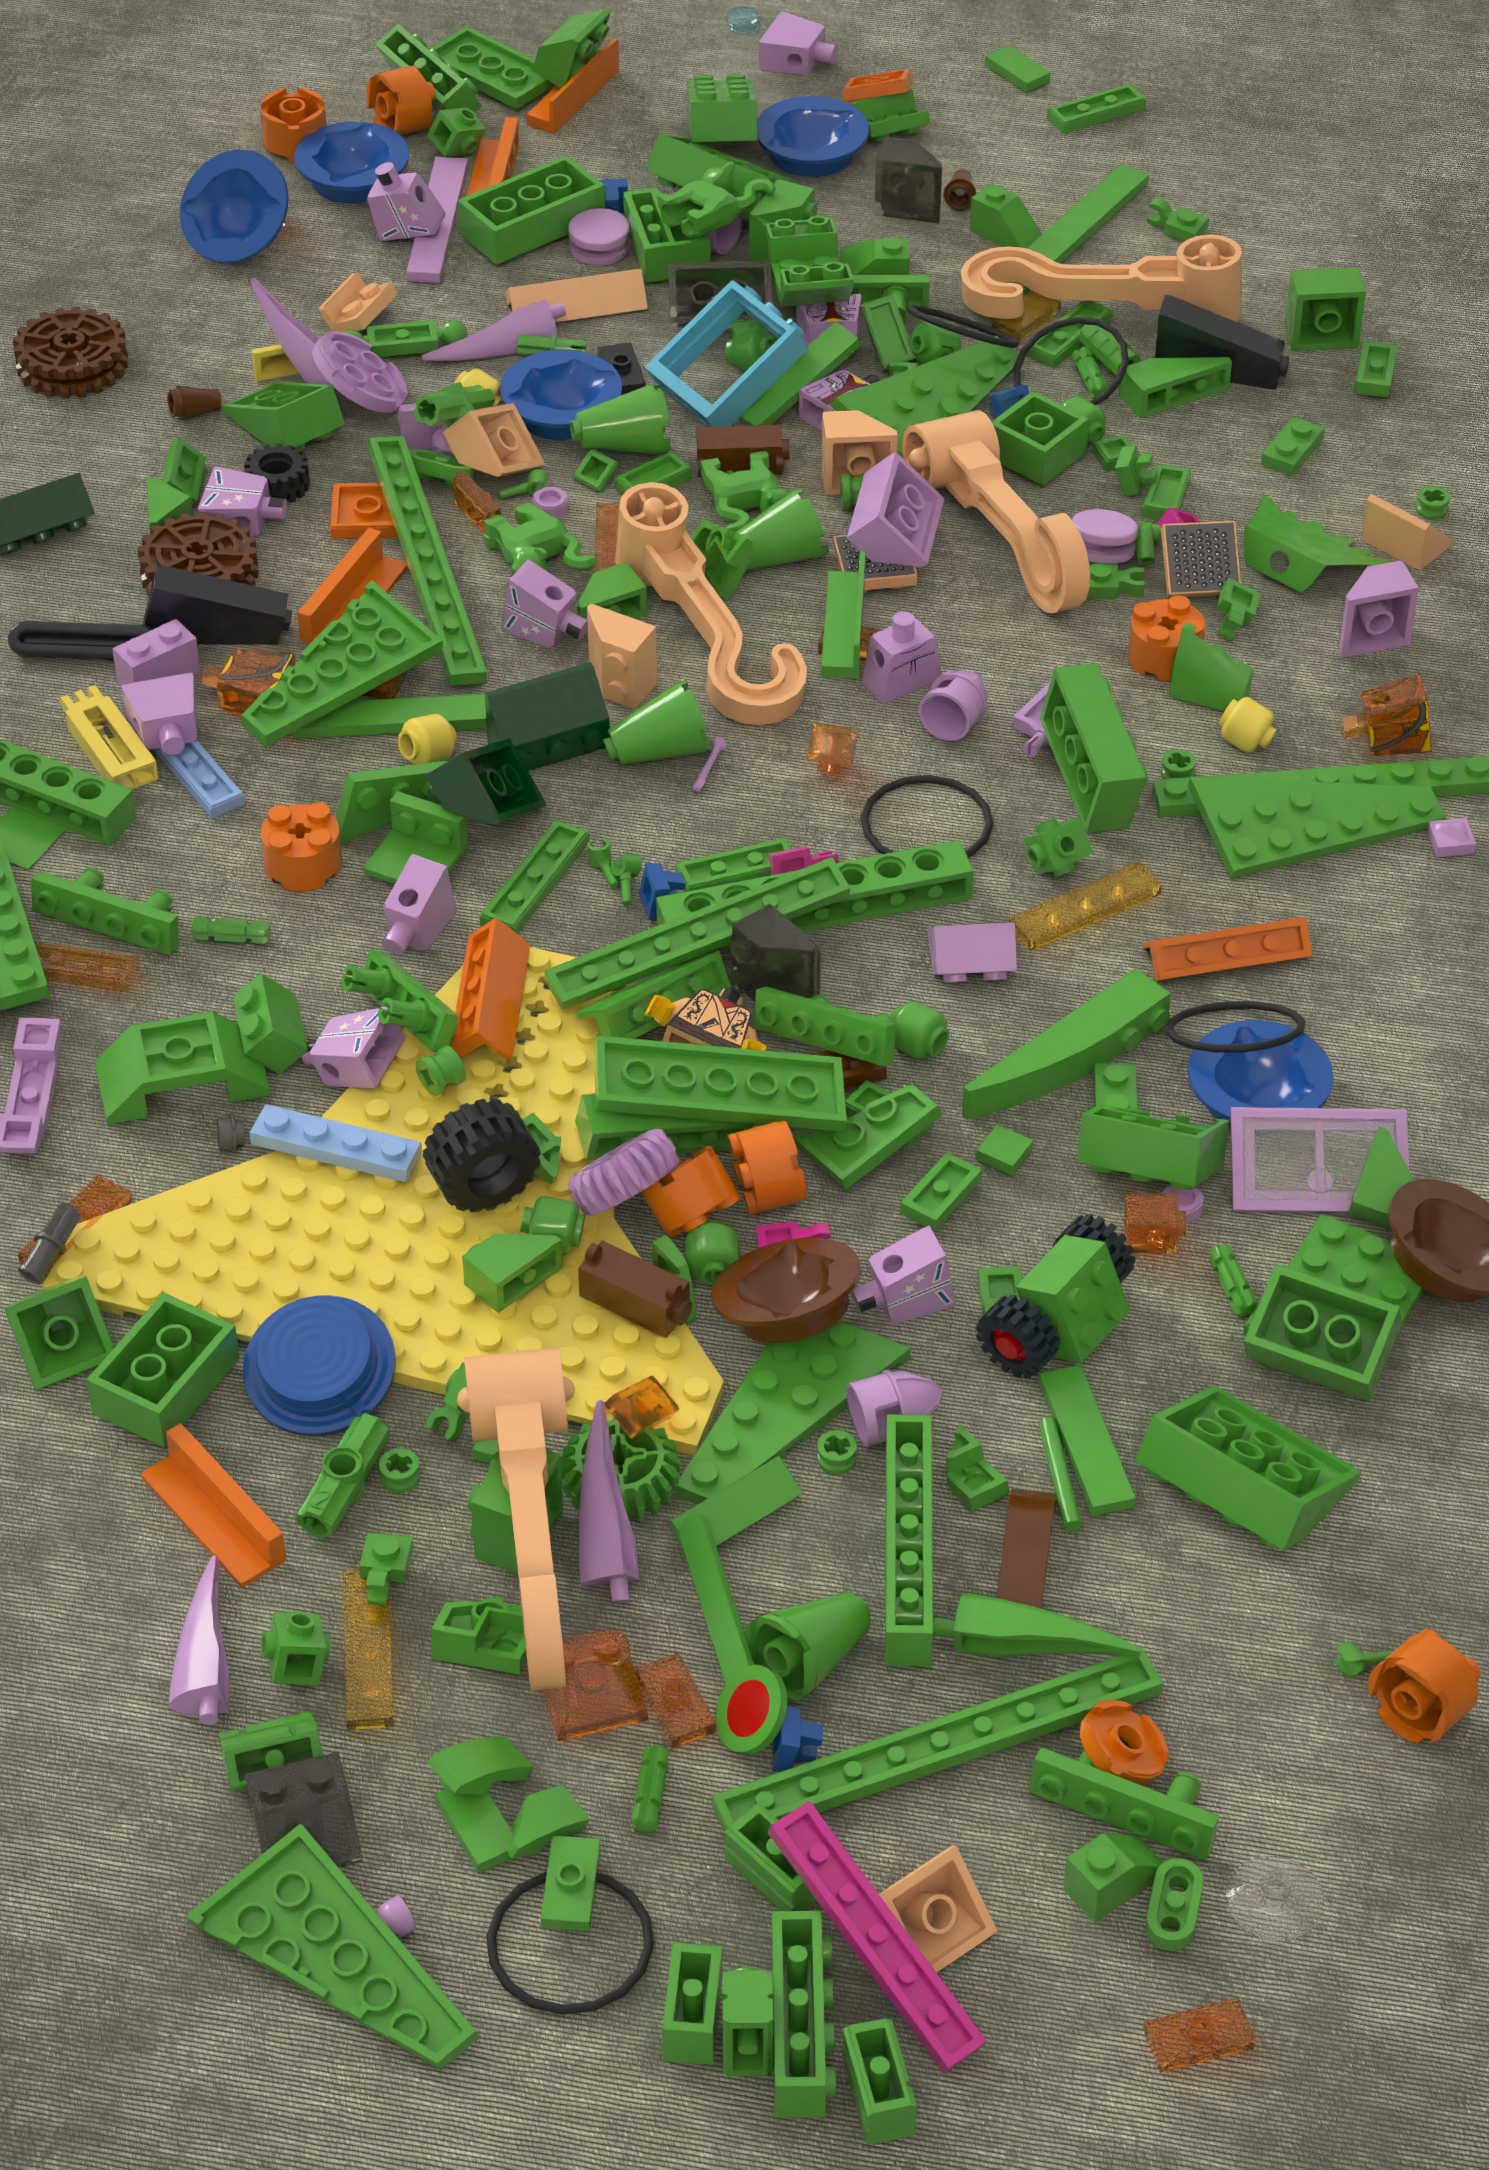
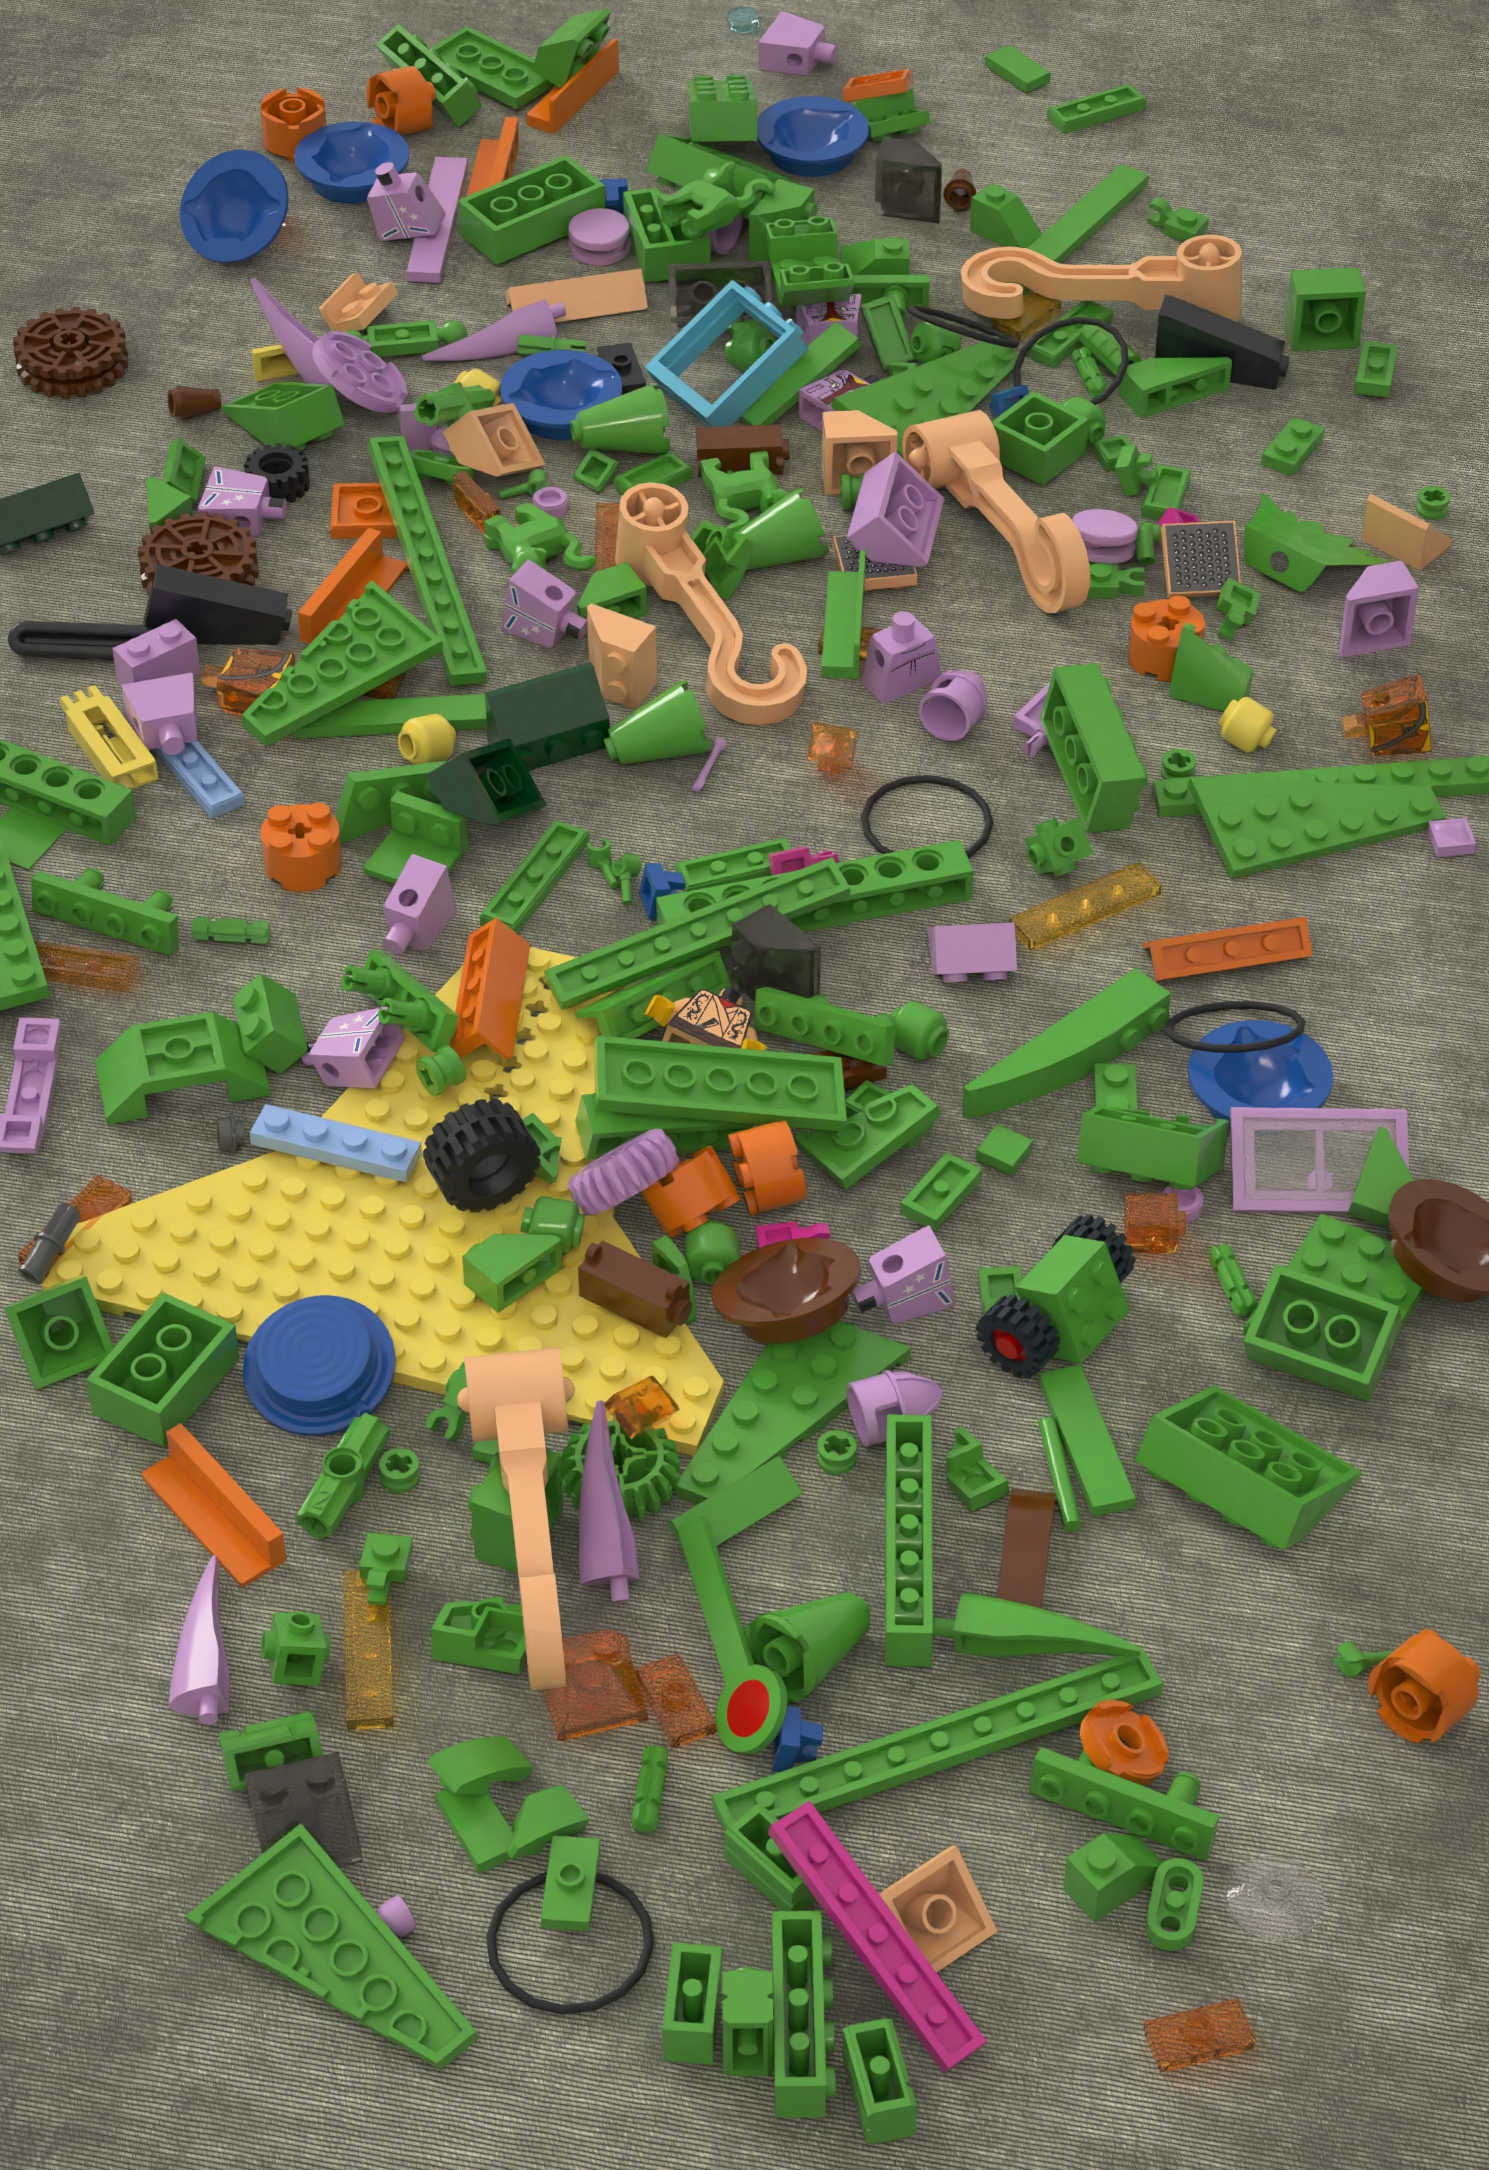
(456, 132): bright green brick -> none

